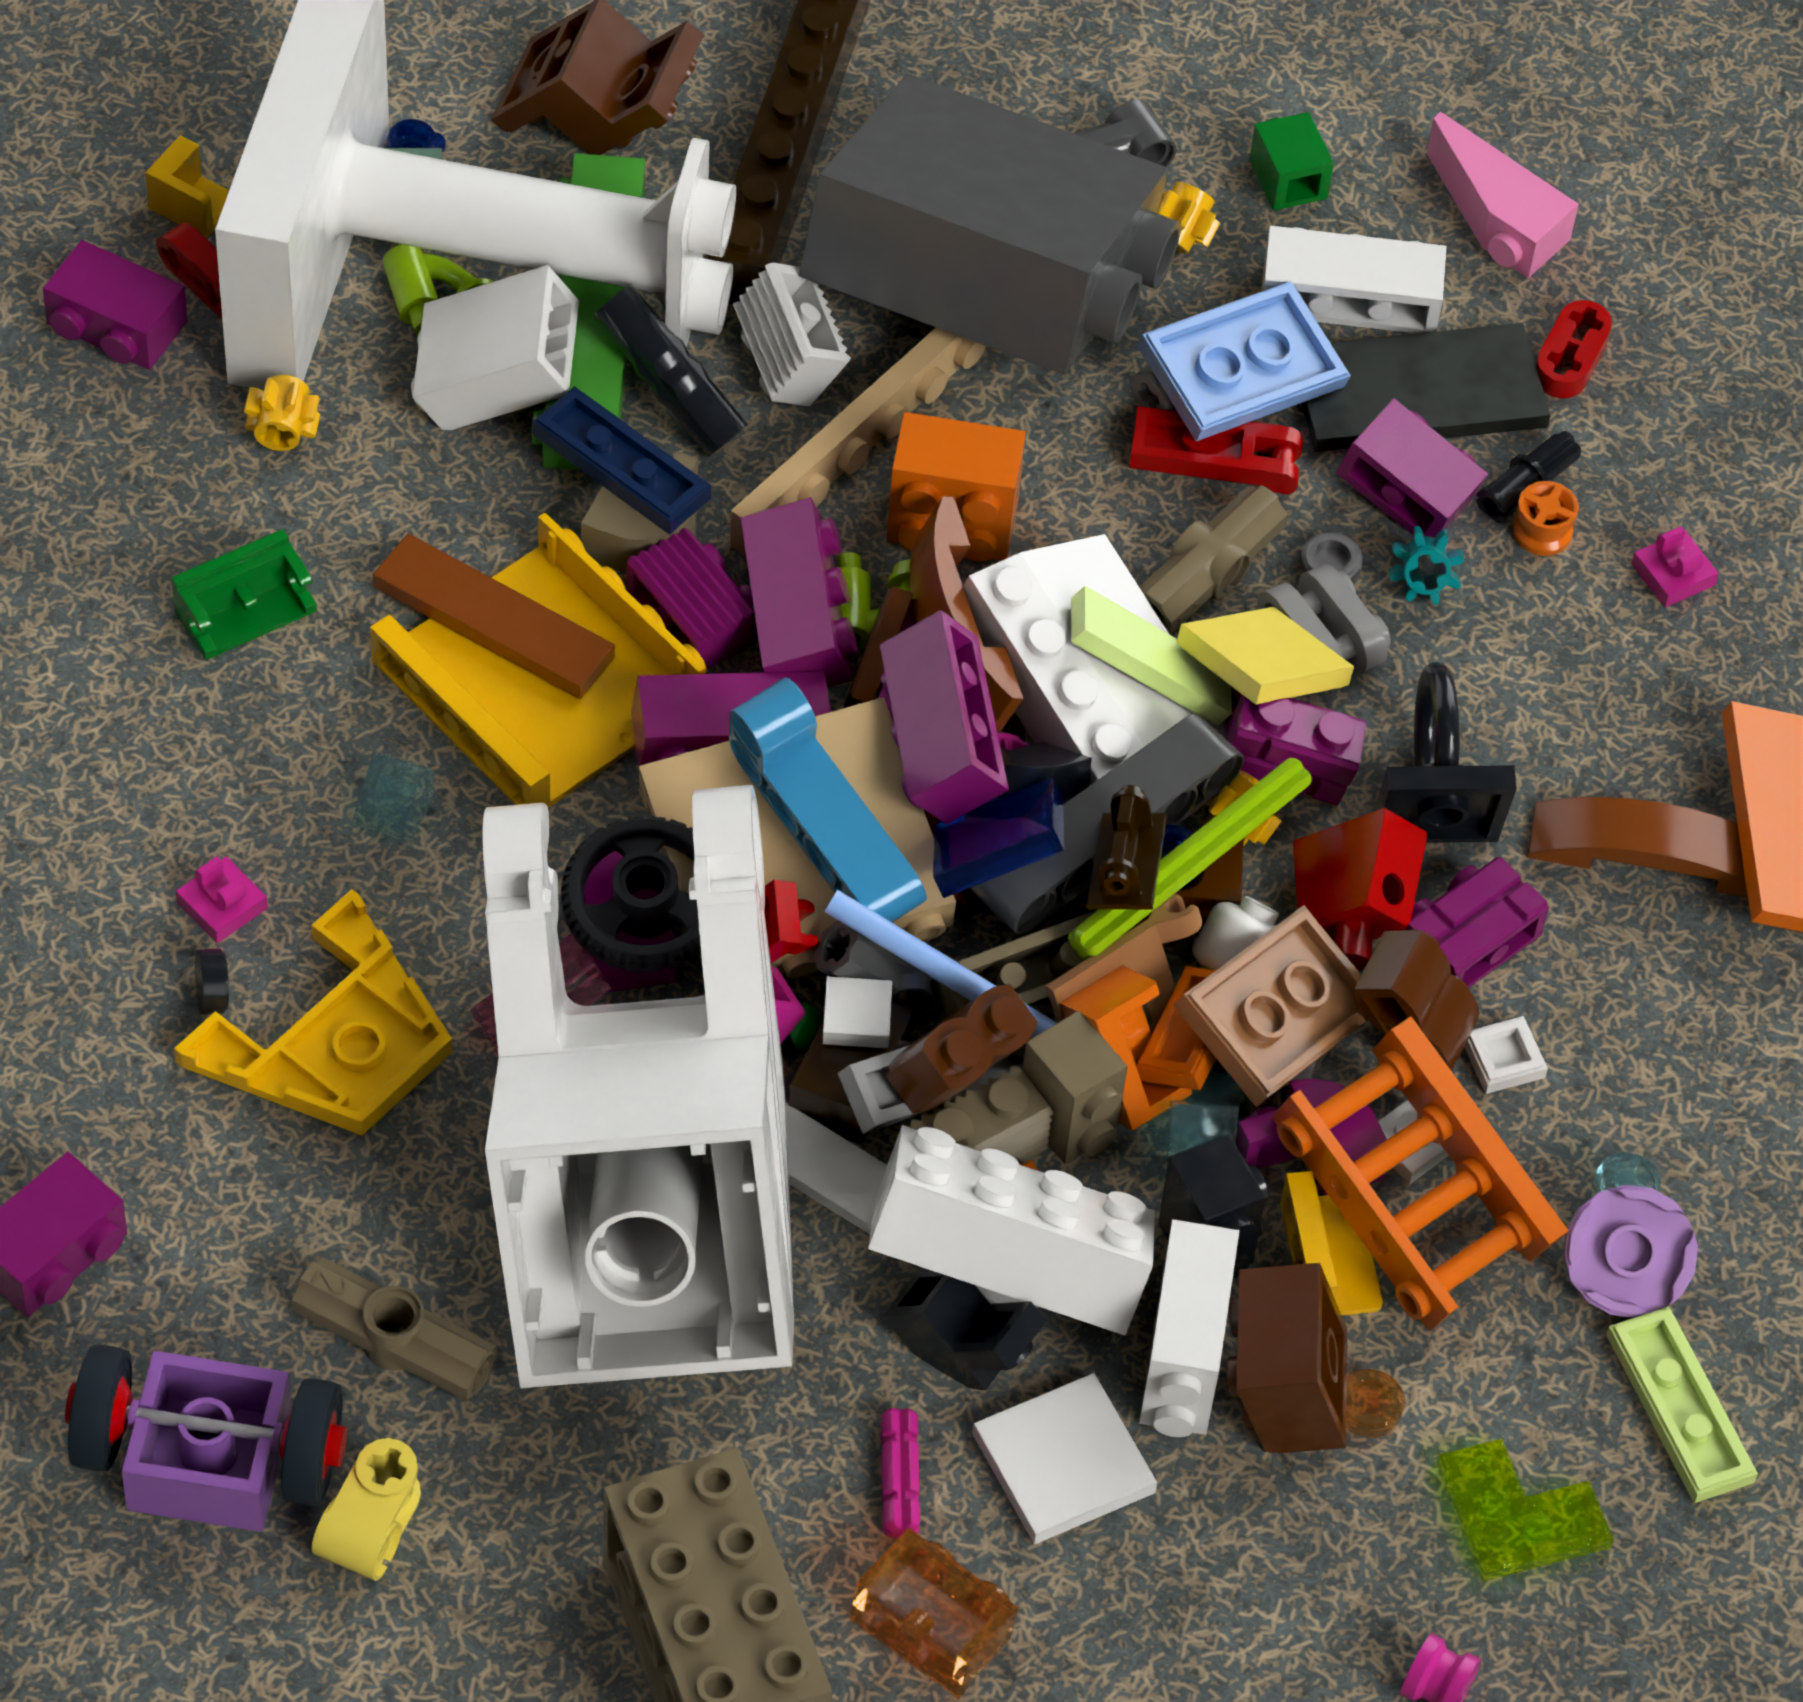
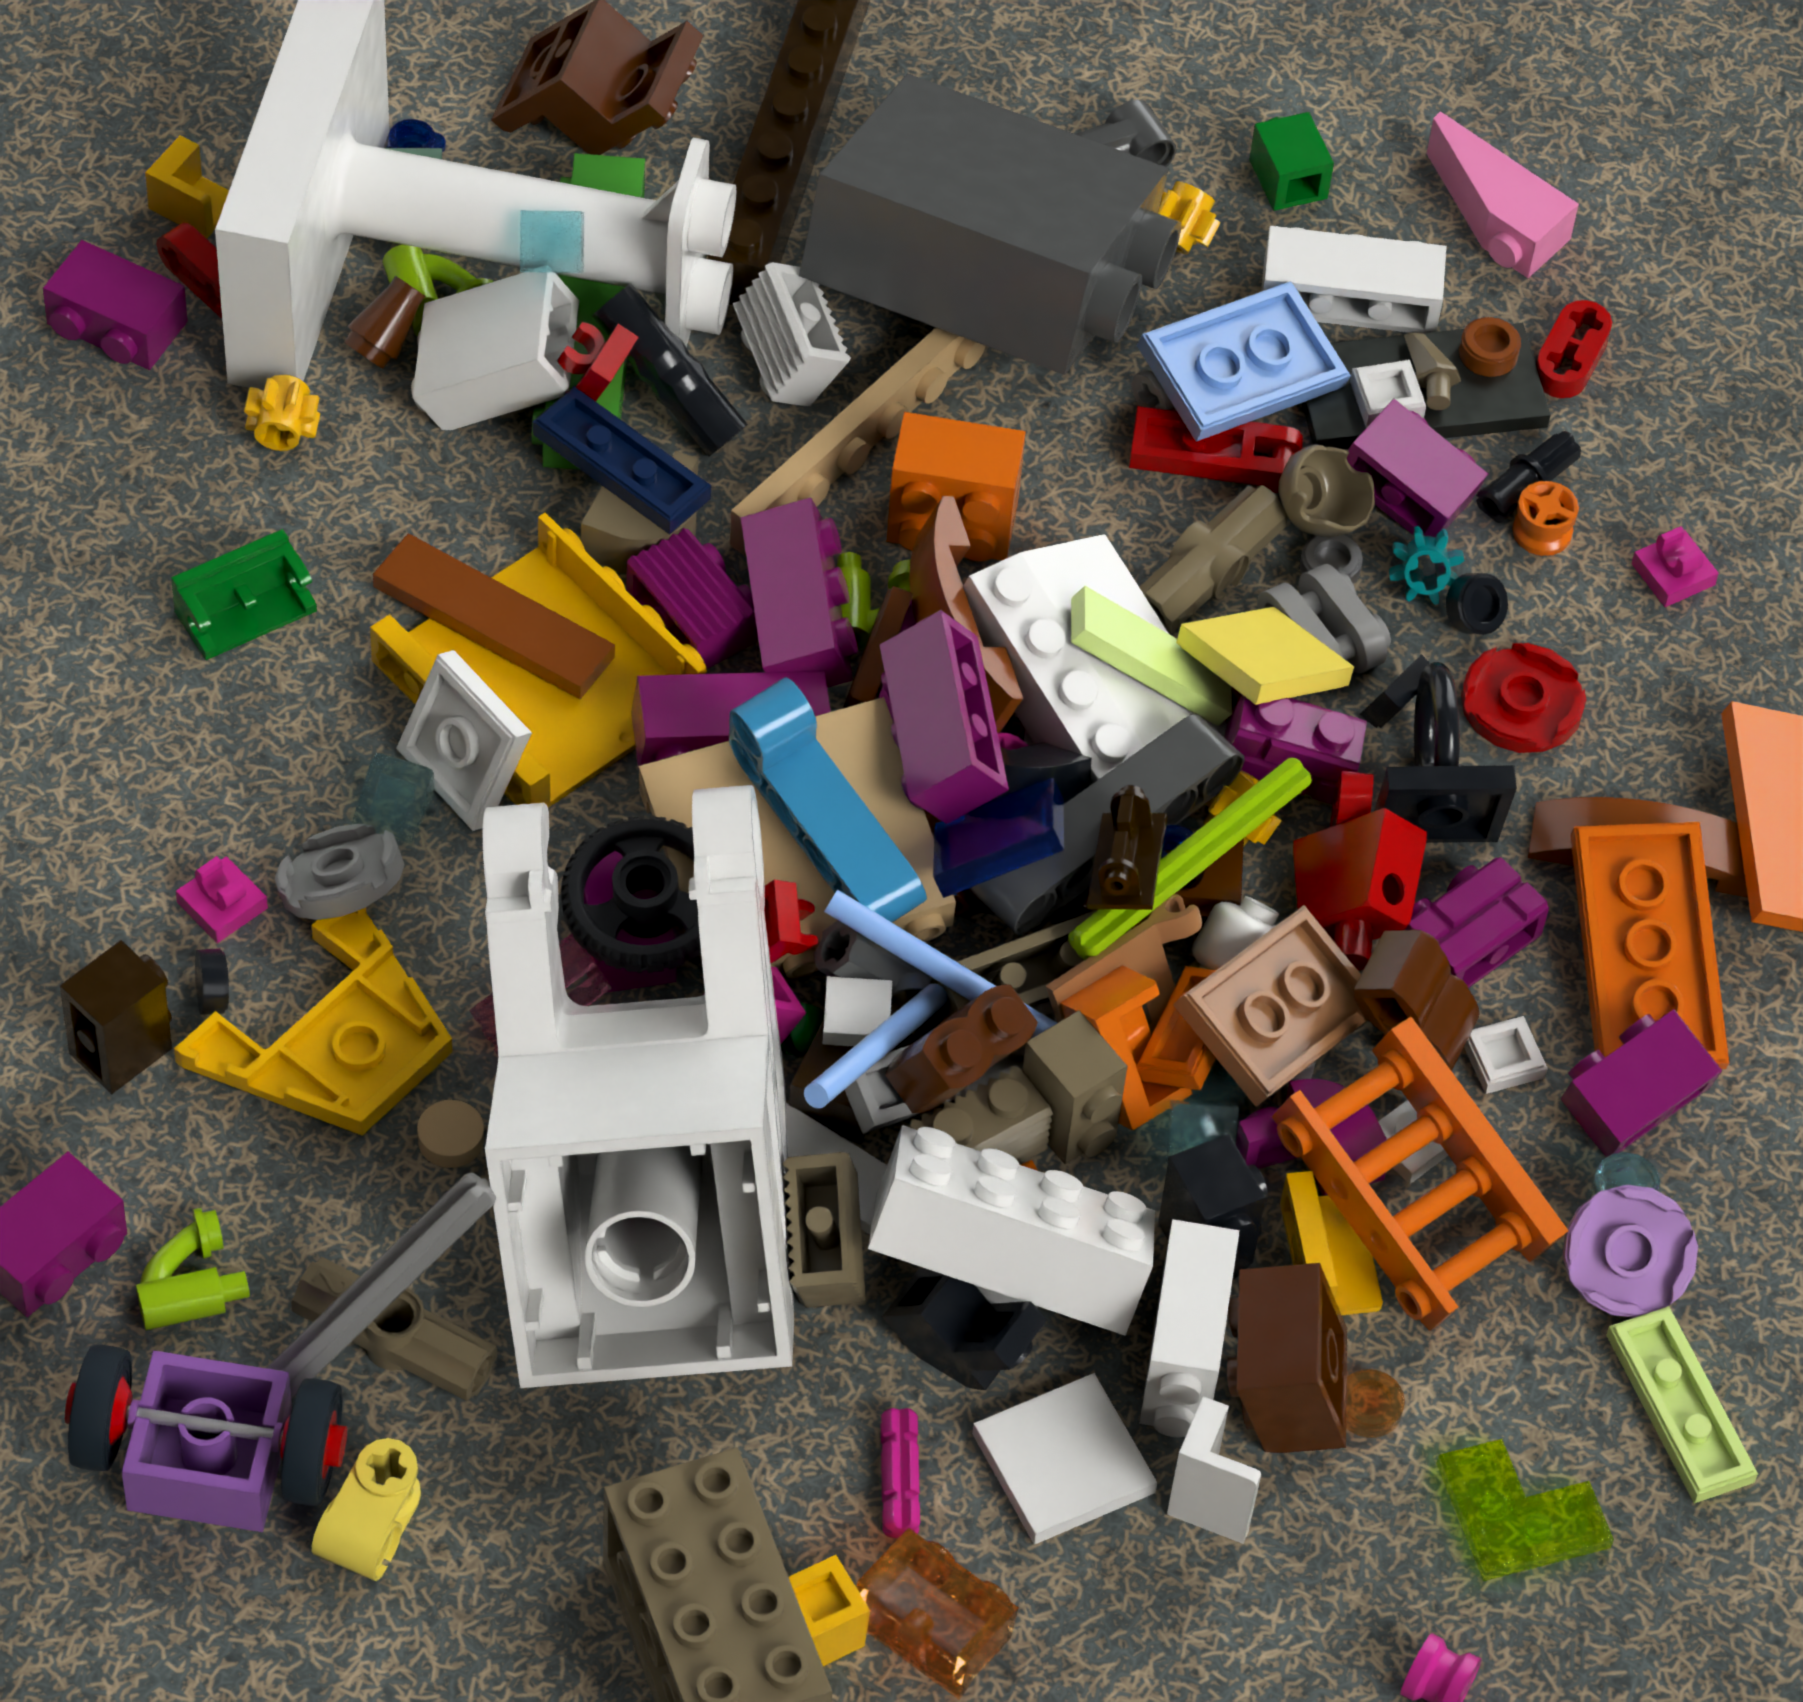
(117, 1015): none -> dark brown brick
(192, 1295): none -> lime plant
(339, 872): none -> light grey tile
(384, 323): none -> reddish brown cone
(385, 1280): none -> light grey axle
(450, 1133): none -> tan tile
(464, 738): none -> white tile
(551, 241): none -> clear light blue tile
(602, 358): none -> red tile
(824, 1229): none -> dark tan brick
(831, 1609): none -> yellow panel
(875, 1046): none -> light blue bar
(1210, 1487): none -> white panel
(1325, 492): none -> dark tan hair
(1351, 797): none -> red beam
(1380, 383): none -> white tile
(1395, 695): none -> black tile
(1433, 370): none -> dark tan bar
(1476, 603): none -> black tile
(1490, 346): none -> dark orange tile
(1516, 714): none -> red tile
(1639, 1082): none -> magenta brick
(1647, 930): none -> orange tile

